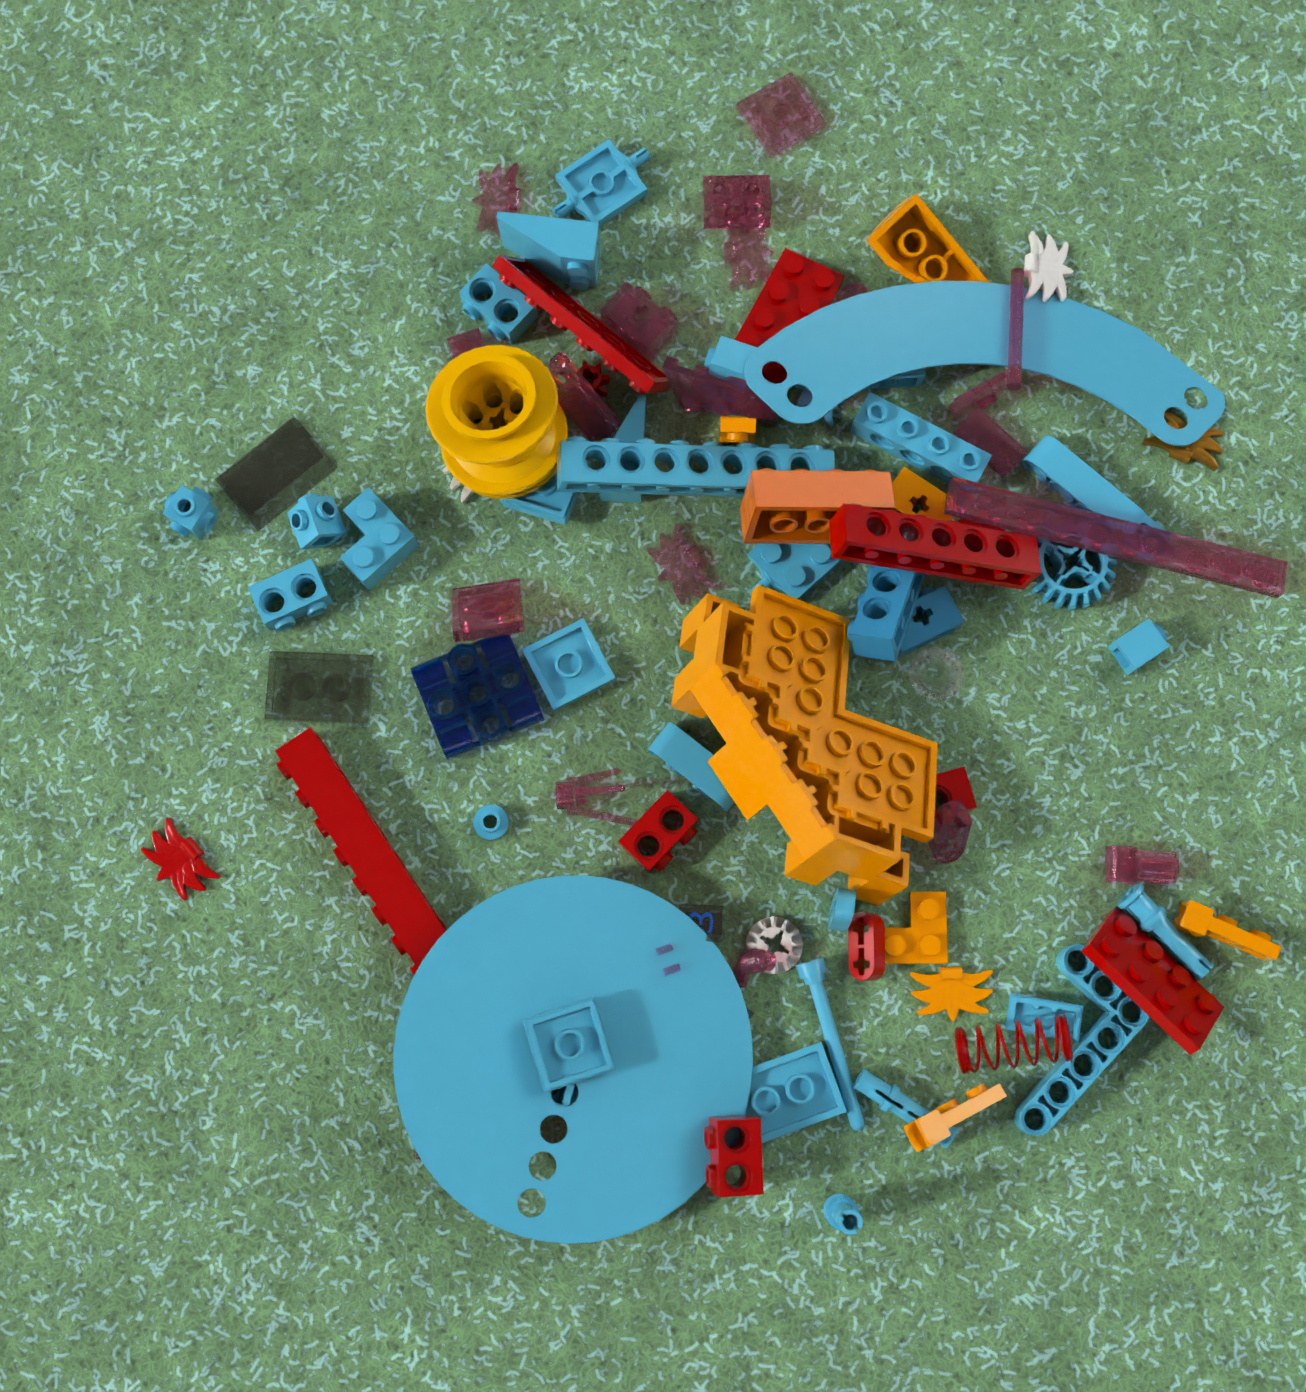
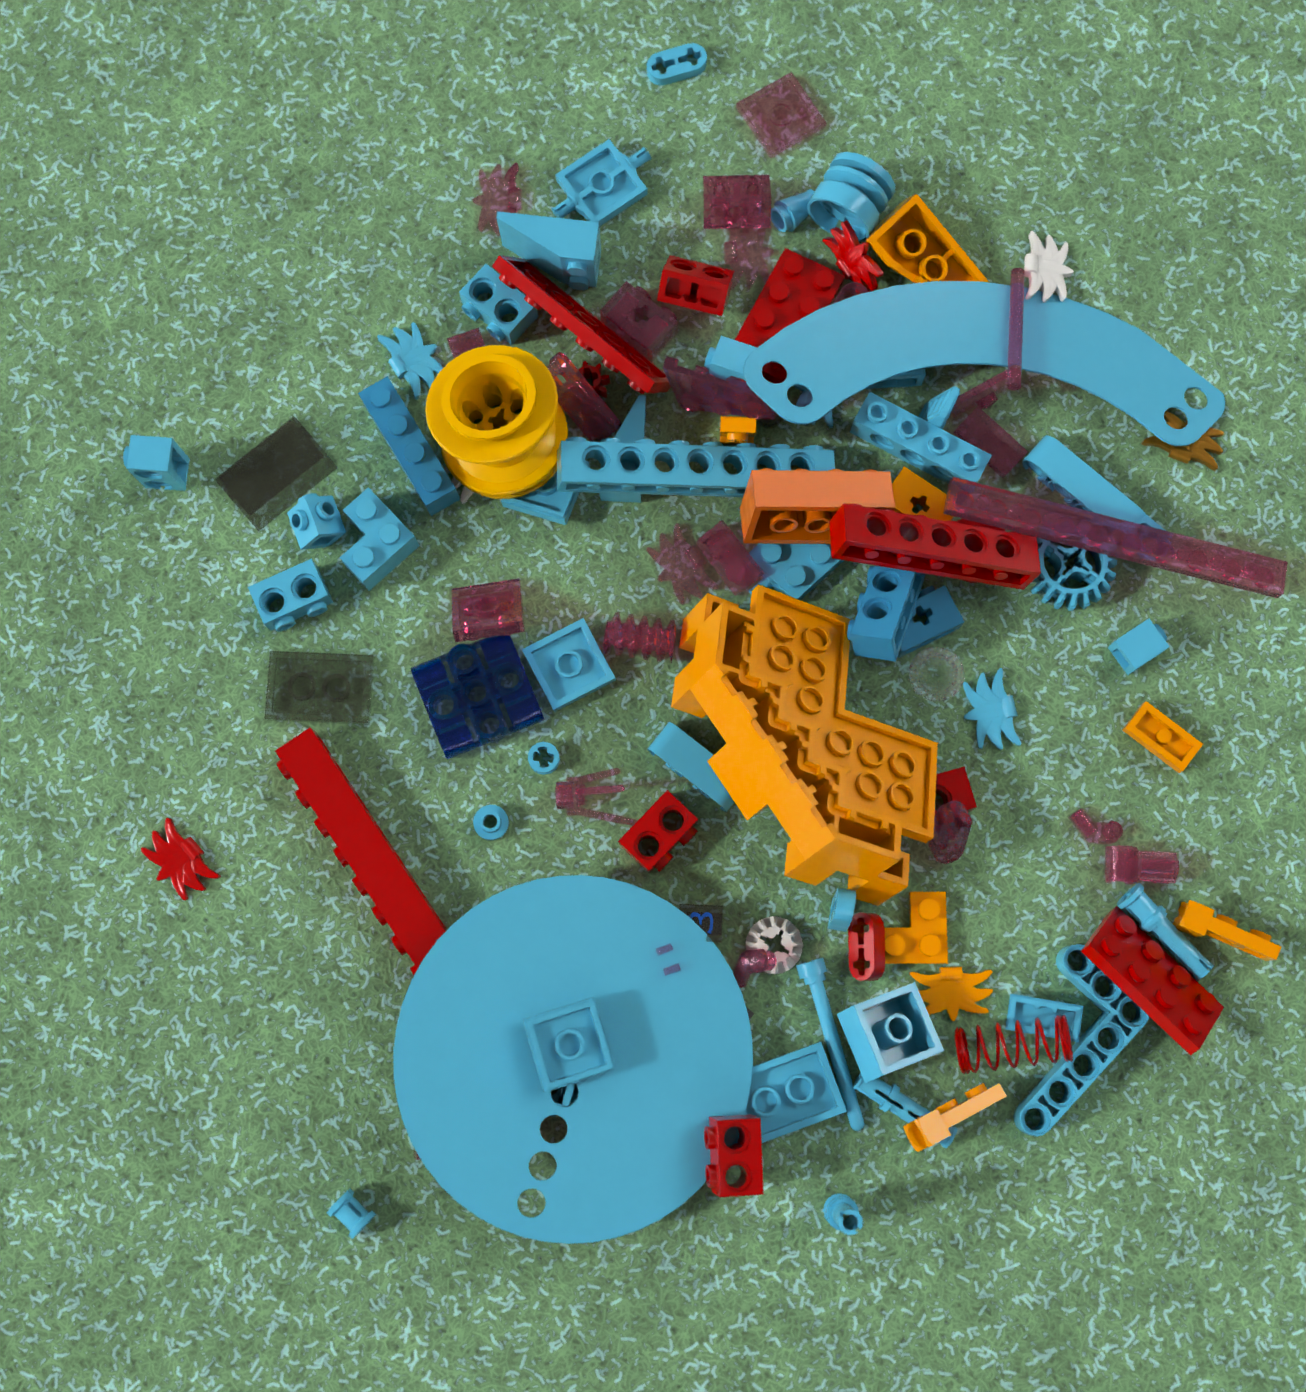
(157, 462): none -> medium azure brick
(190, 512): medium azure brick -> none
(351, 1213): none -> medium azure bush
(409, 446): none -> dark azure brick
(411, 358): none -> medium azure piece
(535, 765): none -> medium azure bush
(640, 637): none -> clear pink piece
(676, 64): none -> medium azure beam
(695, 285): none -> red brick
(729, 558): none -> clear pink plate
(790, 211): none -> medium azure cone
(851, 191): none -> medium azure wheel
(853, 256): none -> red piece
(890, 1032): none -> medium azure brick
(940, 407): none -> medium azure slope
(992, 711): none -> medium azure piece
(1096, 832): none -> clear pink arm
(1162, 737): none -> light orange plate

